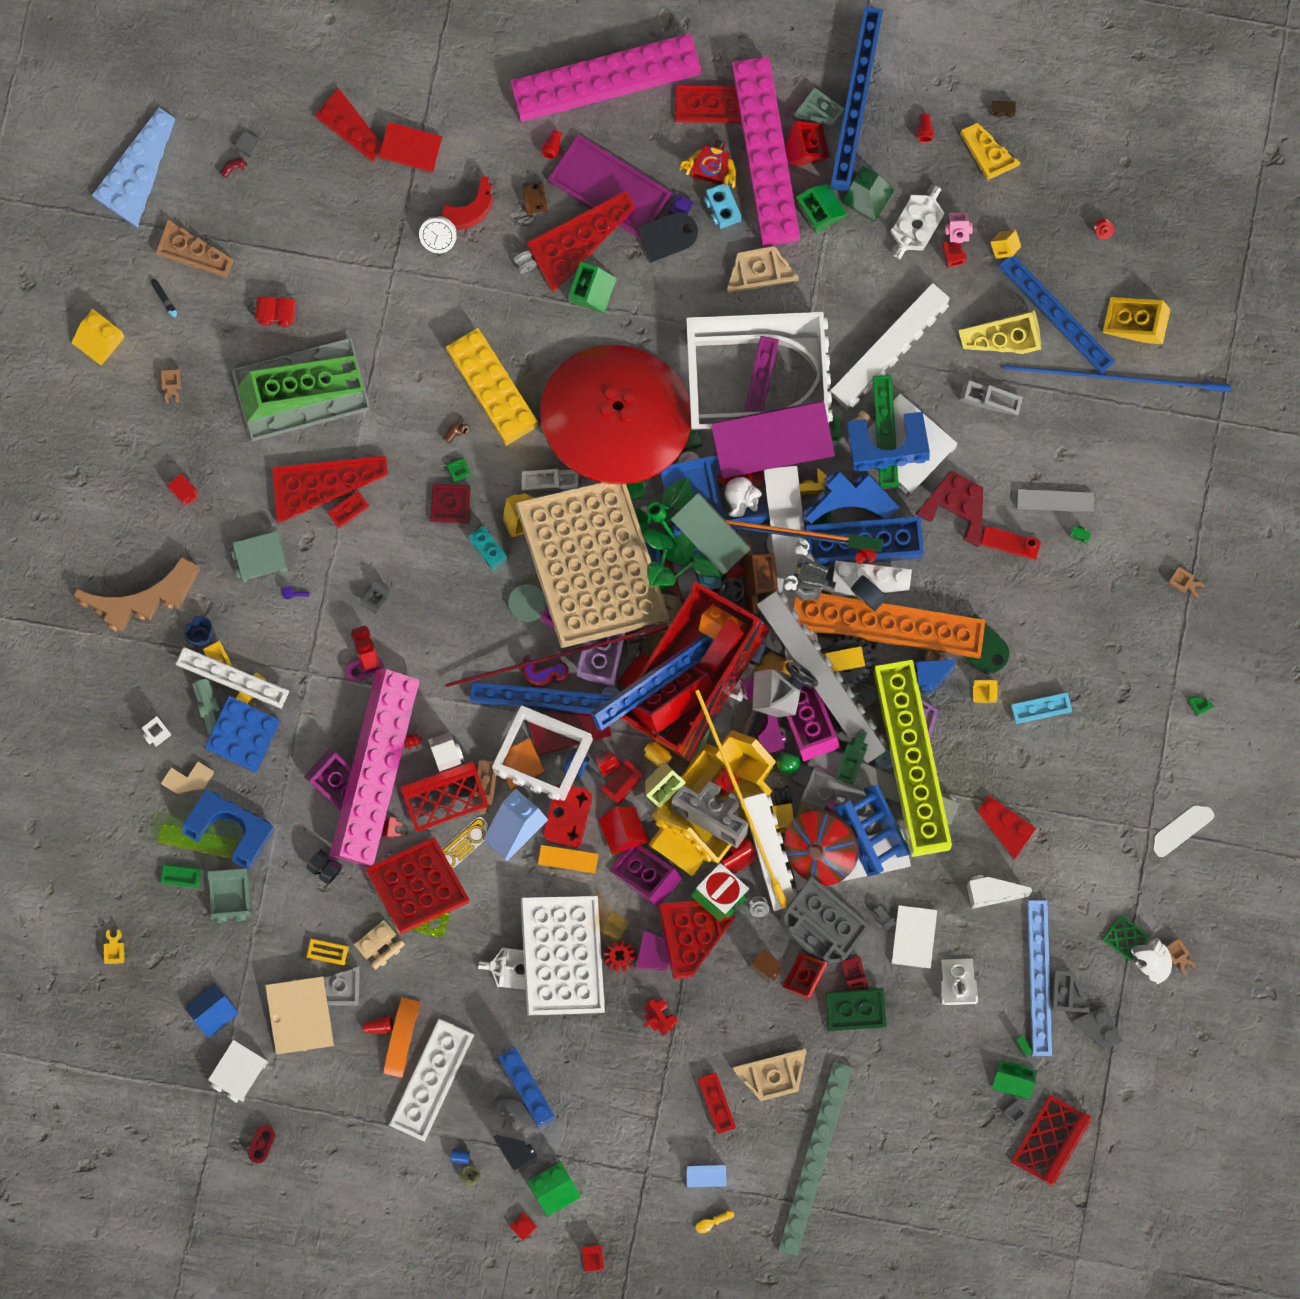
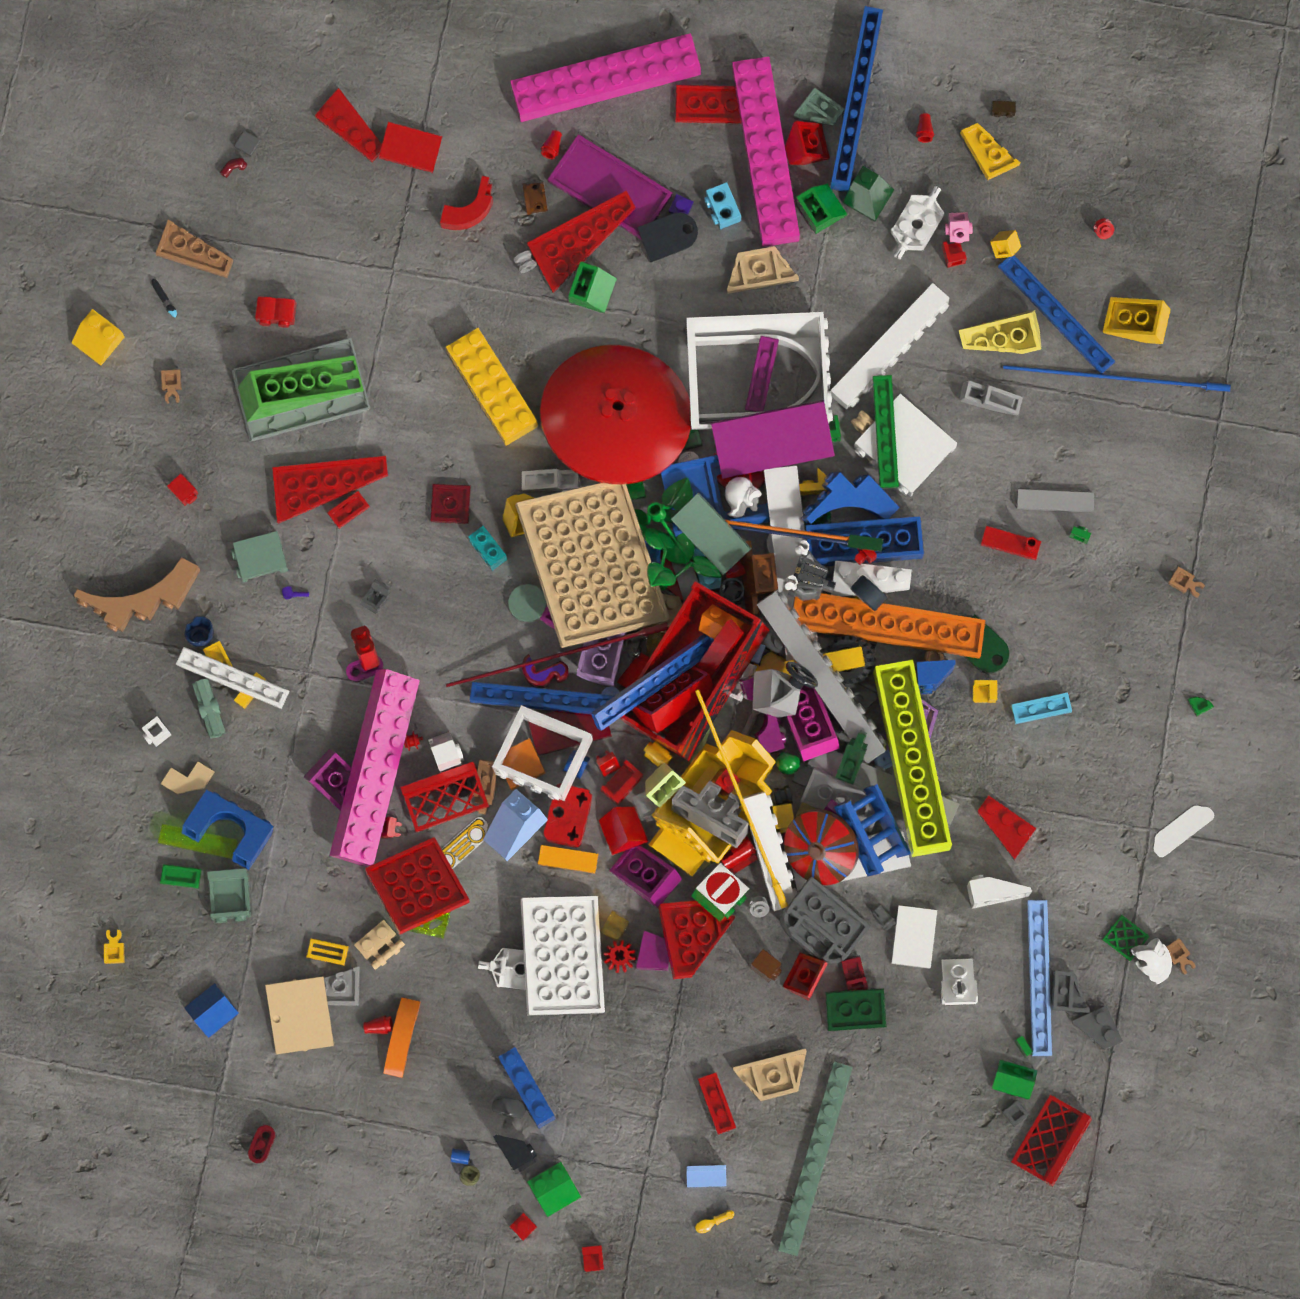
(133, 175): light blue wing -> none
(237, 1071): white panel -> none
(241, 734): blue plate -> none
(325, 867): black wheel -> none
(431, 1080): white tile -> none
(437, 234): white tile -> none
(456, 430): reddish brown arm -> none
(459, 470): green tile -> none
(656, 1018): red hips -> none
(711, 165): torso -> none
(868, 456): blue arch -> none
(960, 498): dark red wing -> none

